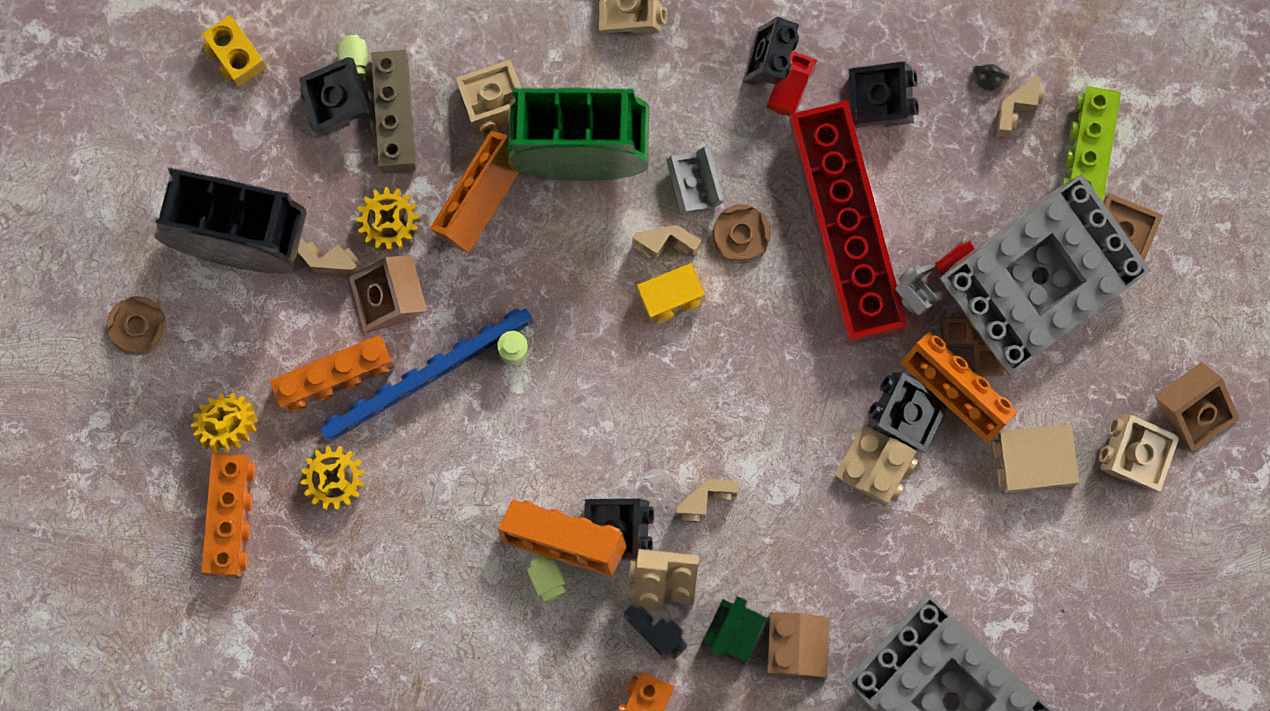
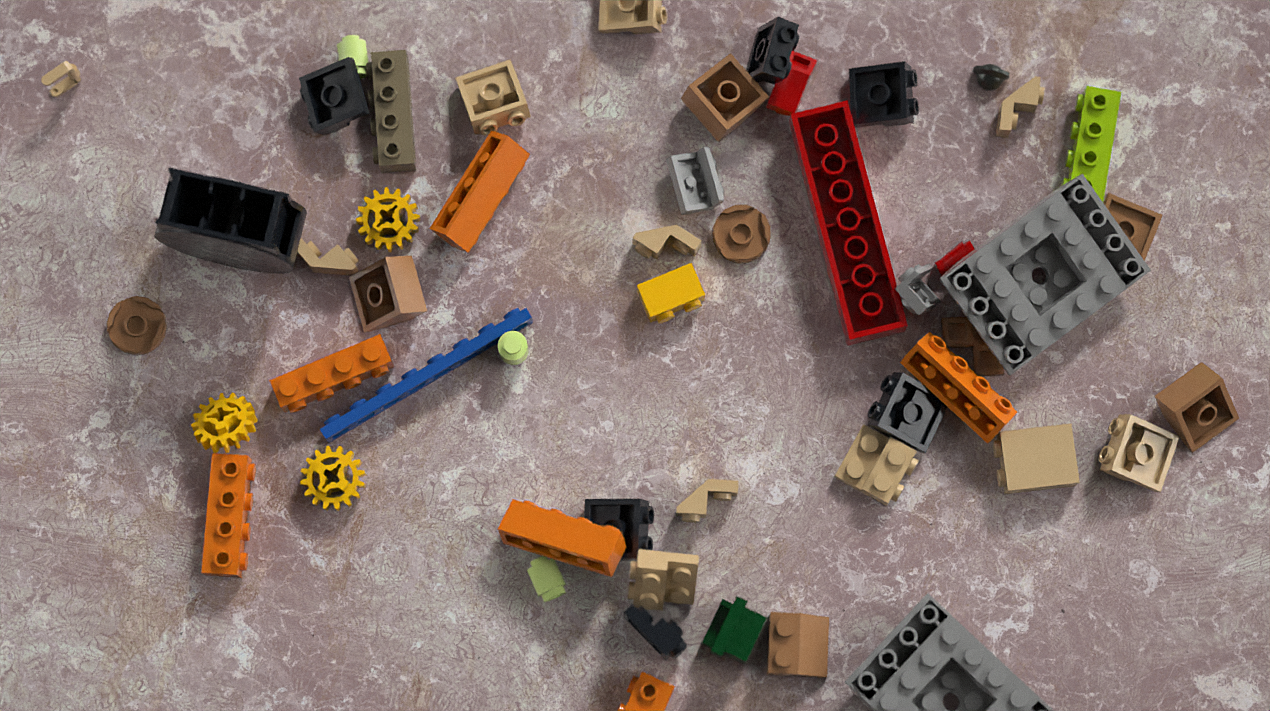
(57, 73): none -> tan piece
(236, 49): yellow brick -> none
(578, 133): green brick -> none
(724, 97): none -> medium nougat slope

